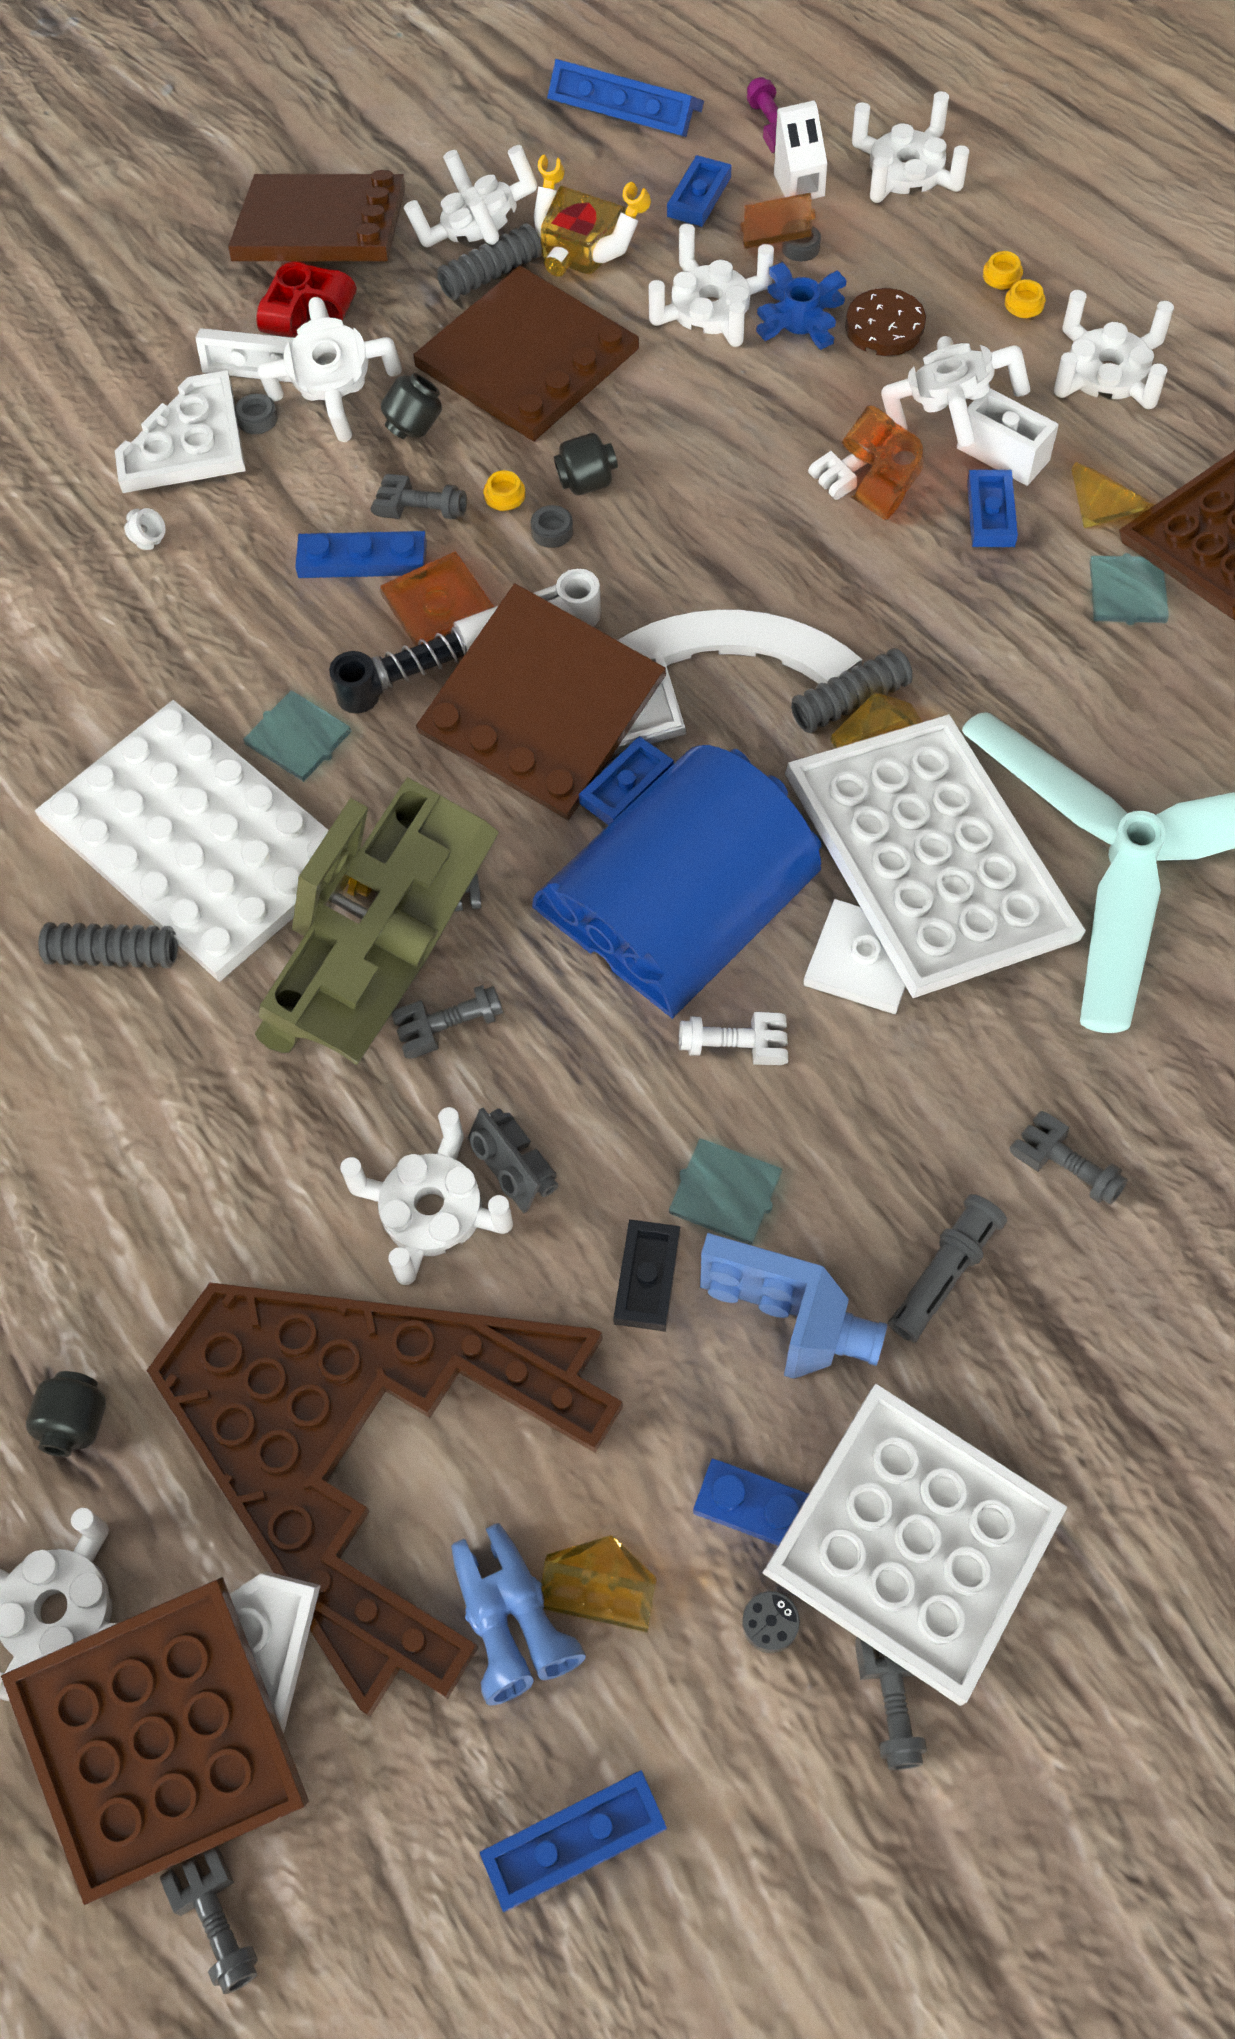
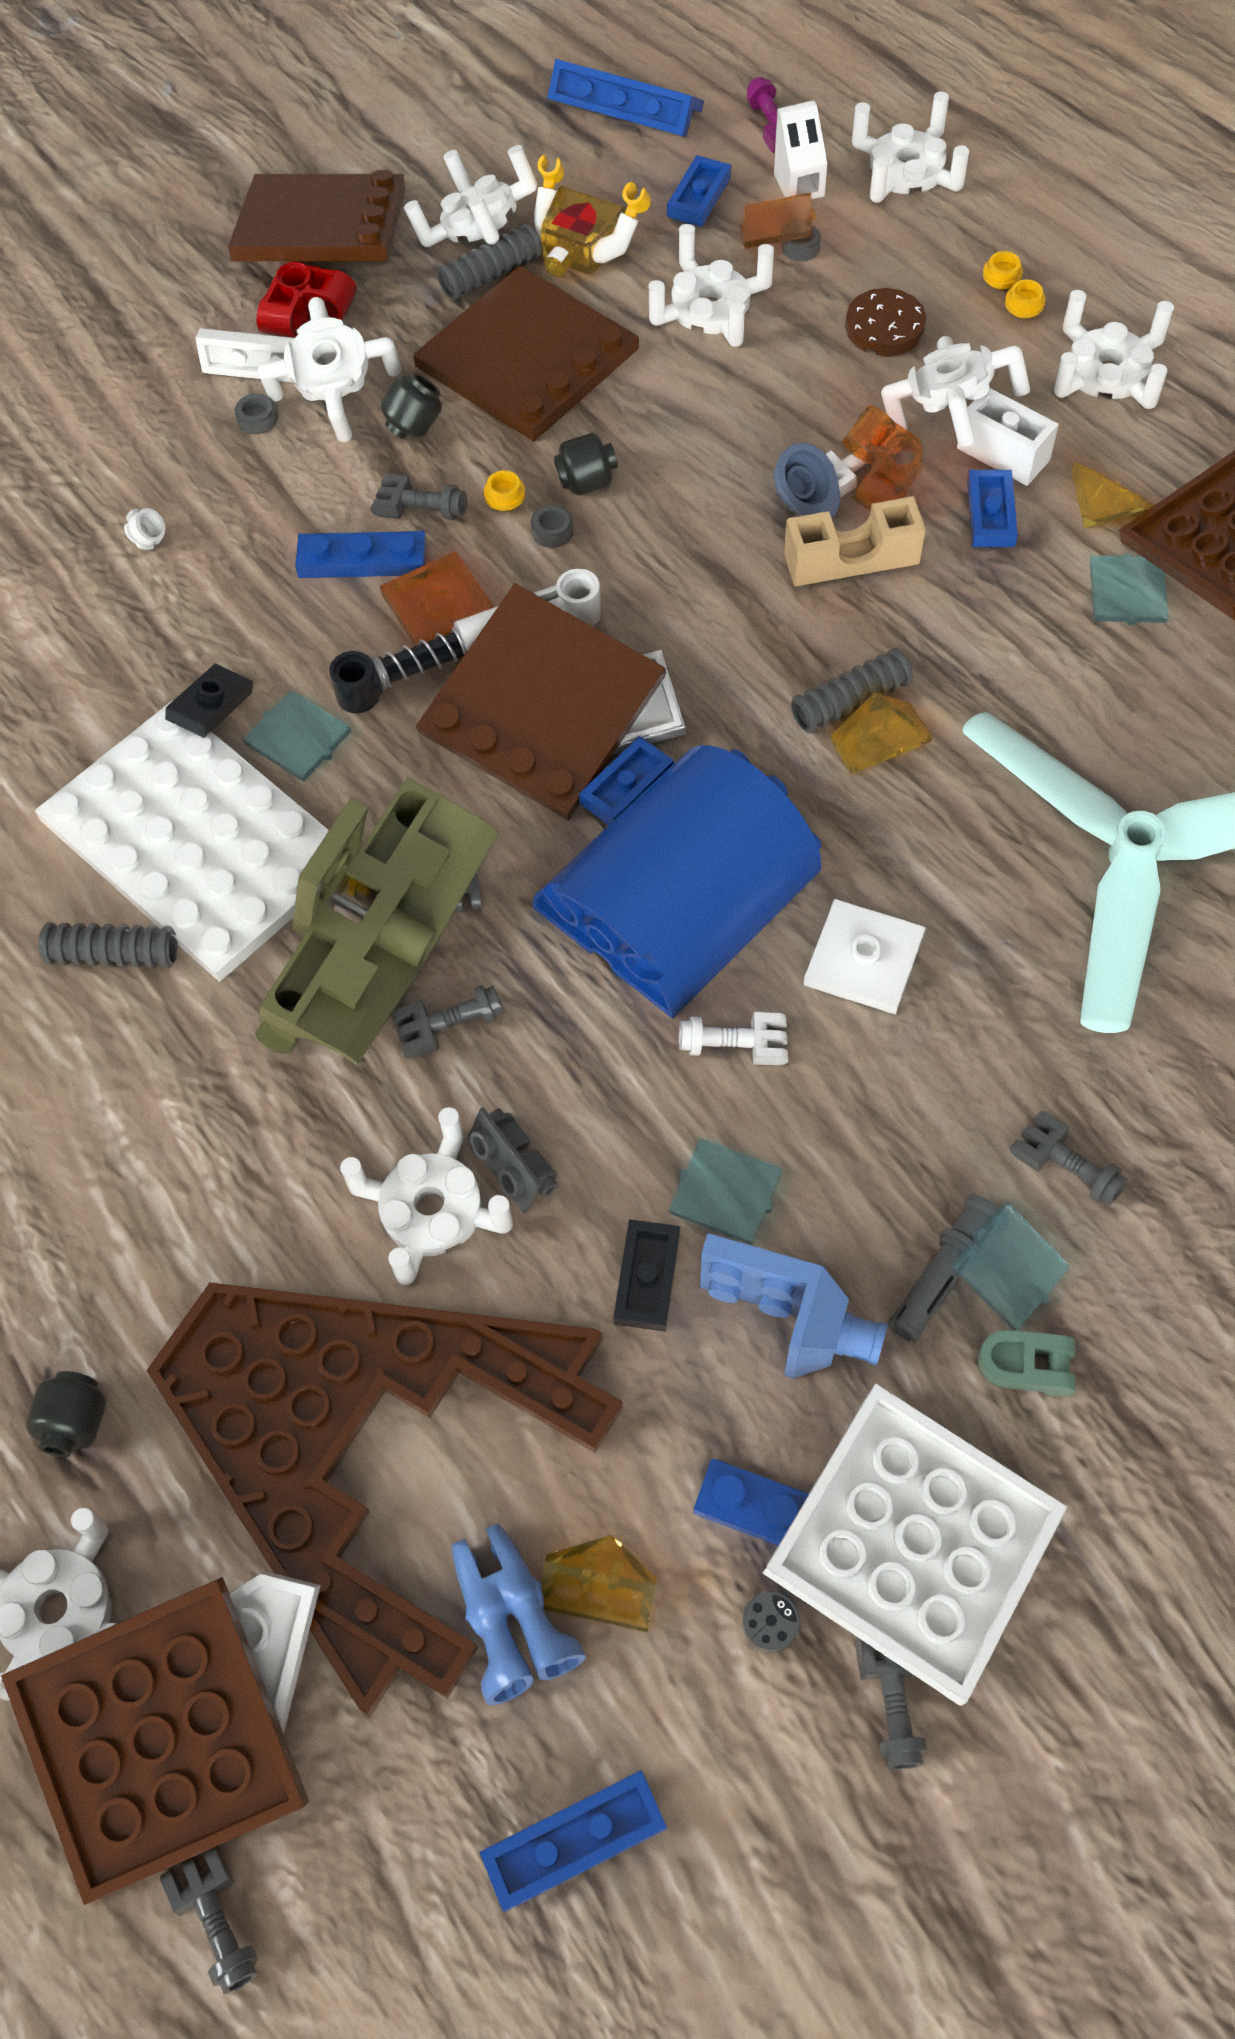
(185, 439): white plate -> none
(209, 700): none -> black plate
(745, 634): white tile -> none
(801, 305): blue pin -> none
(807, 480): none -> sand blue piece
(884, 542): none -> tan arch
(933, 855): white plate -> none
(1009, 1361): none -> sand green plate
(1010, 1266): none -> clear light blue piece

